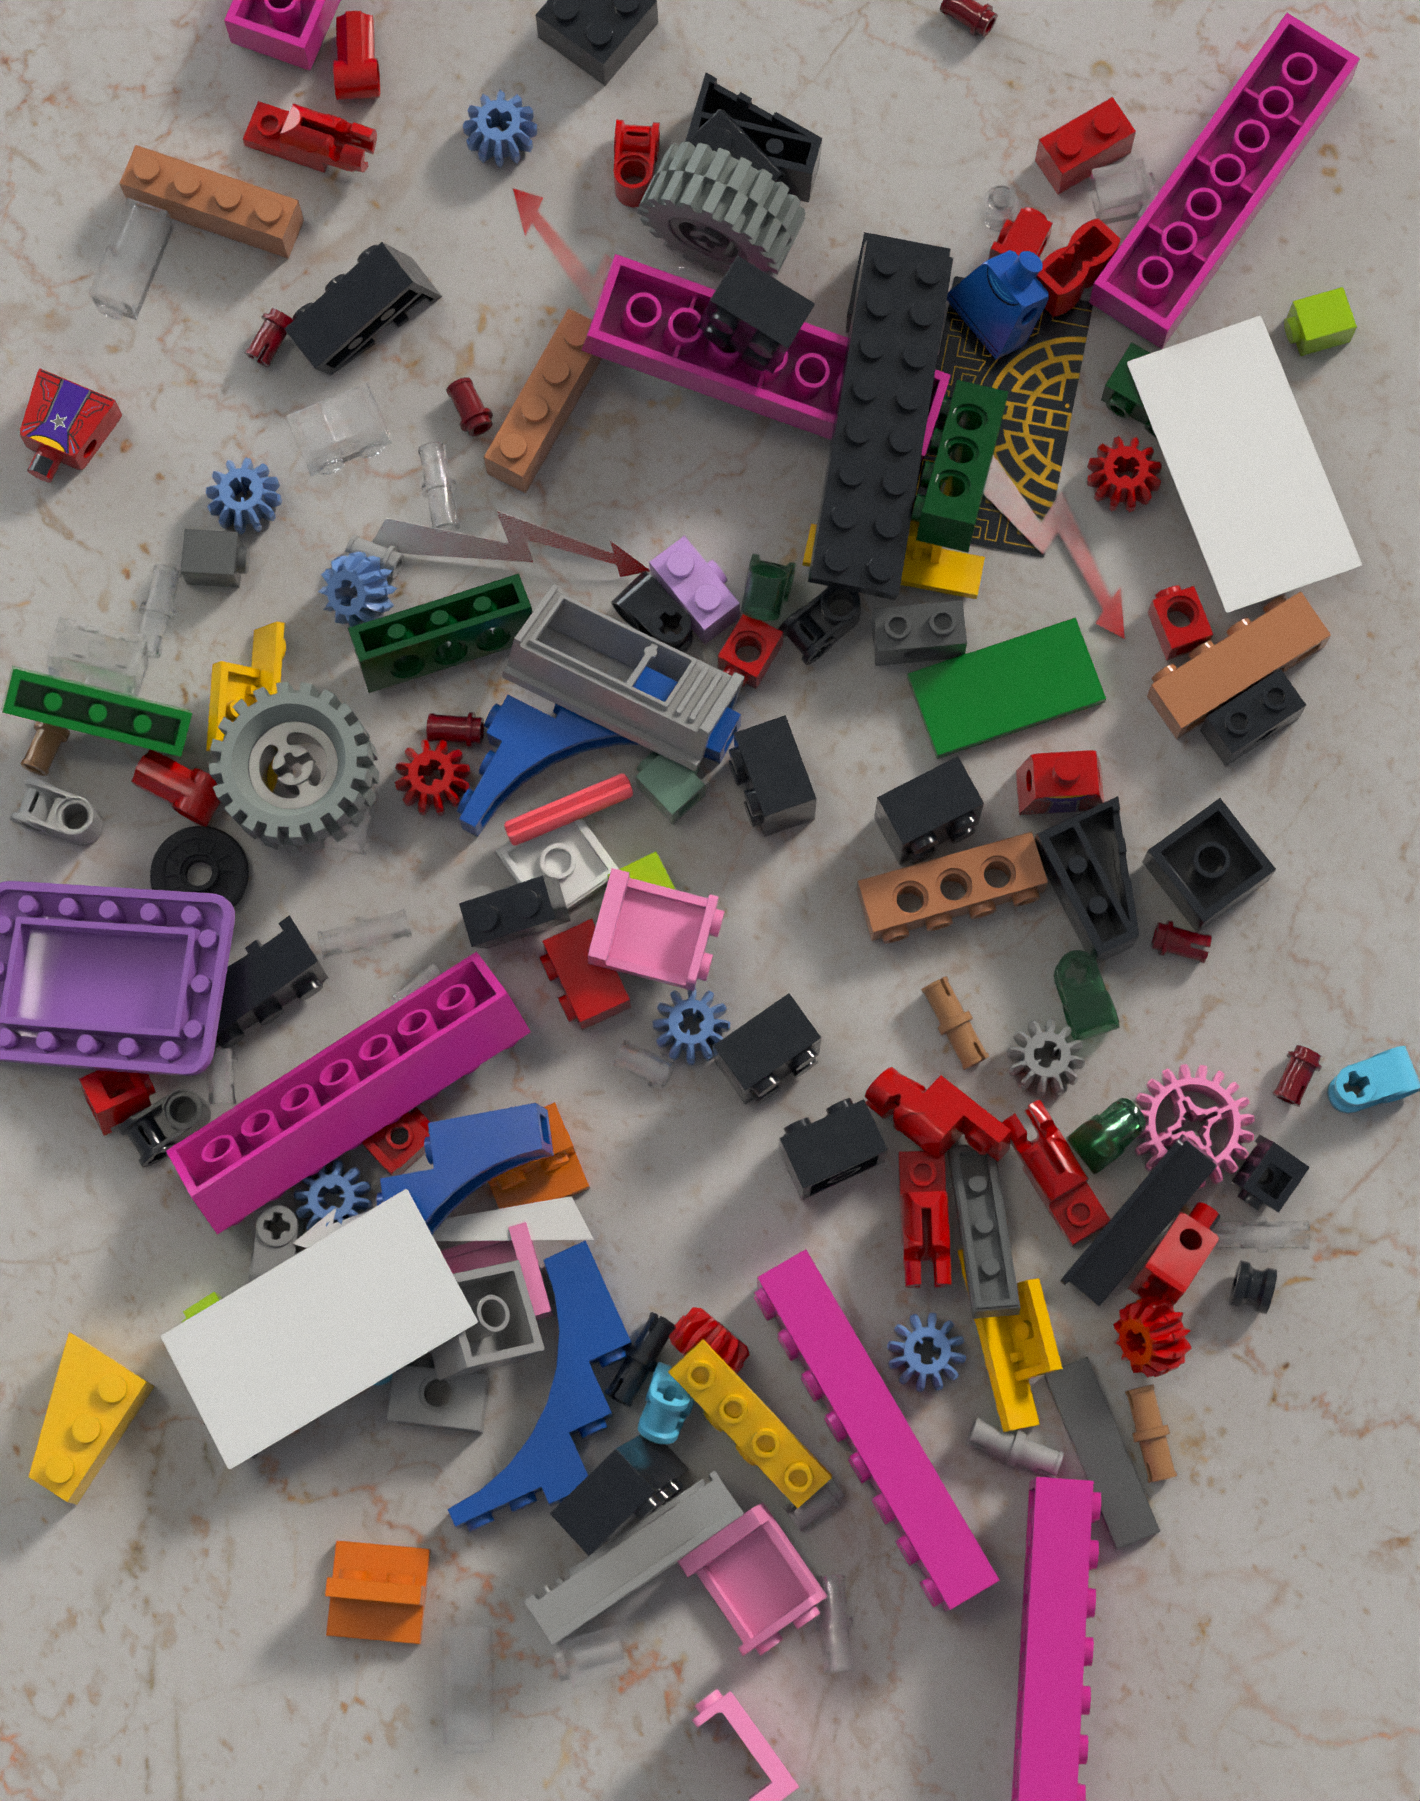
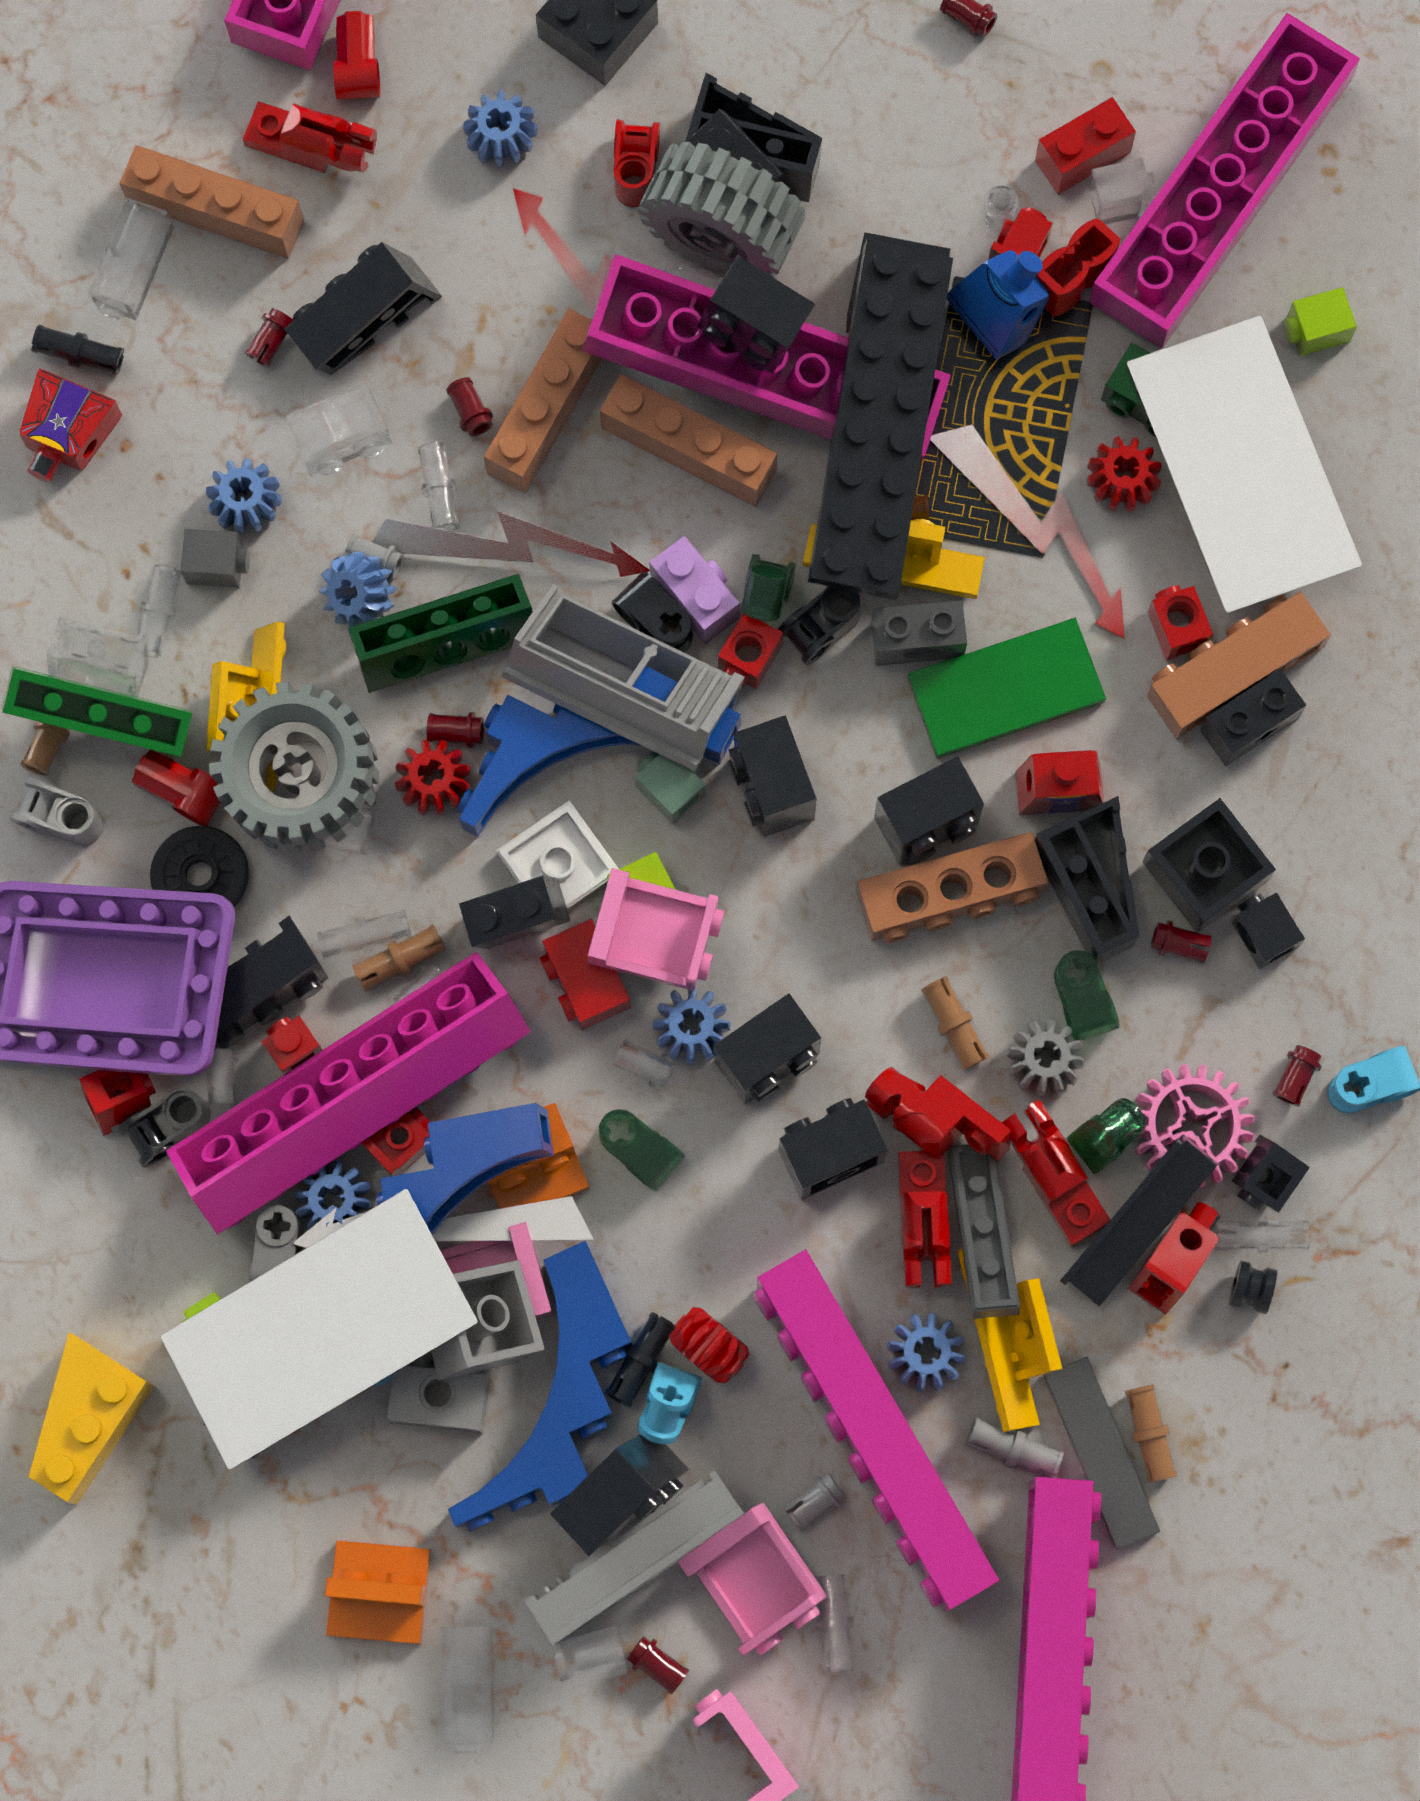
(77, 349): none -> black pin
(290, 1043): none -> red brick
(399, 957): none -> medium nougat pin
(568, 809): coral axle -> none
(645, 1154): none -> clear green piece
(657, 1664): none -> dark red pin
(688, 440): none -> nougat brick
(750, 1424): yellow bracket -> none
(961, 465): dark green brick -> none
(1152, 1336): red gear -> none
(1267, 929): none -> black brick

